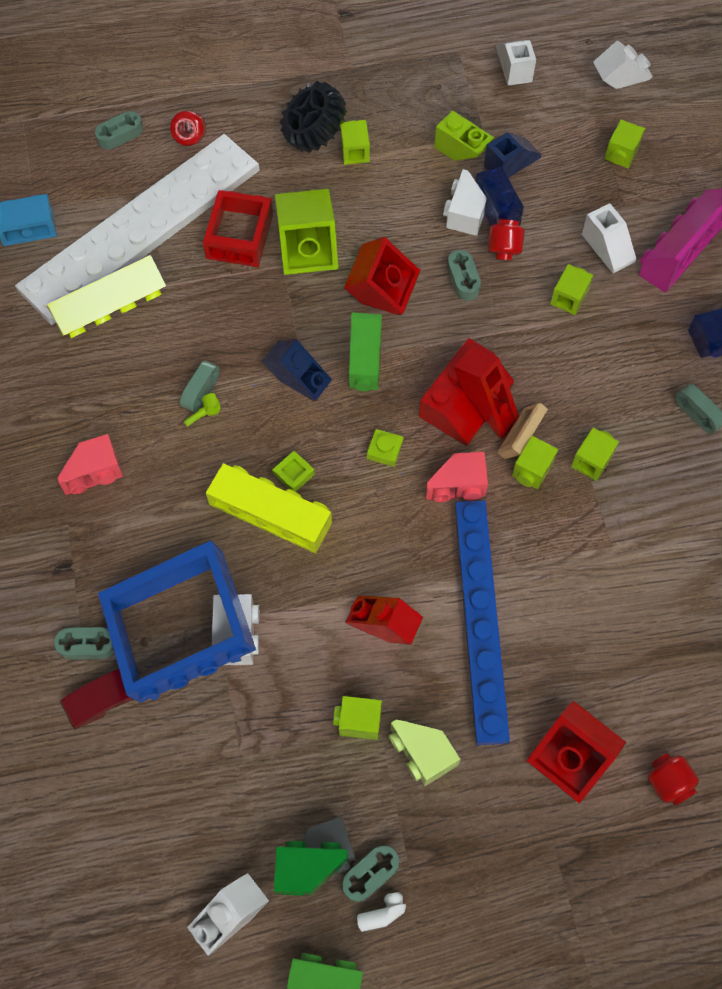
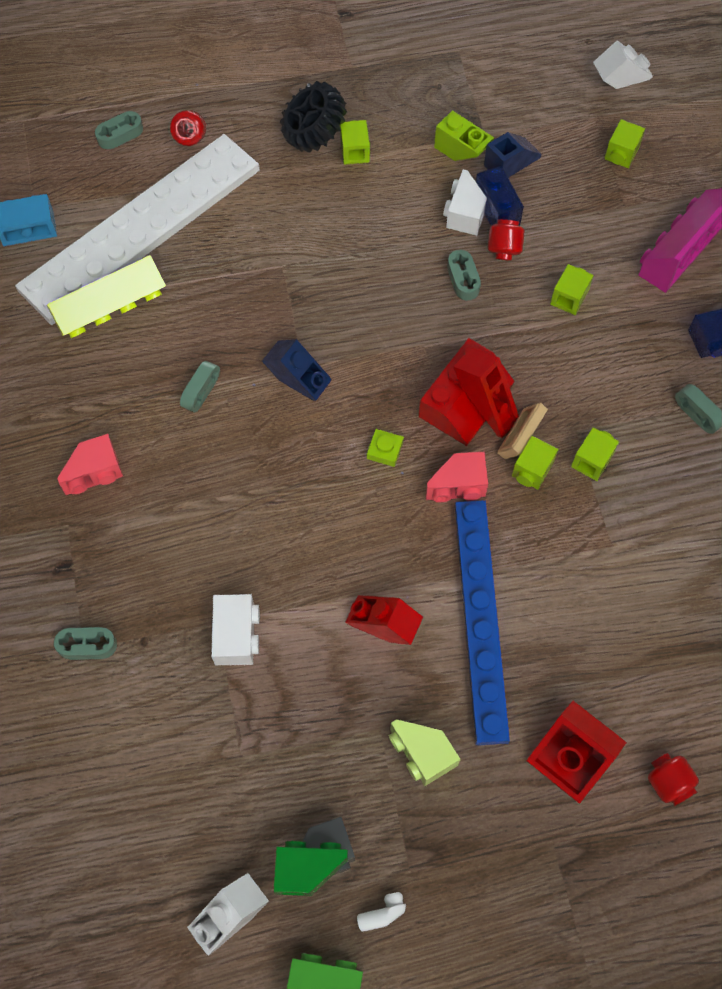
(94, 699): dark red slope -> none
(155, 581): blue window -> none
(211, 408): lime hand -> none
(232, 249): red window -> none
(269, 507): neon yellow brick -> none
(293, 471): lime plate -> none
(307, 231): lime slope -> none
(358, 717): lime brick -> none
(364, 867): sand green beam -> none
(365, 351): bright green slope -> none
(382, 277): red slope -> none
(517, 61): white slope -> none
(609, 238): white slope -> none

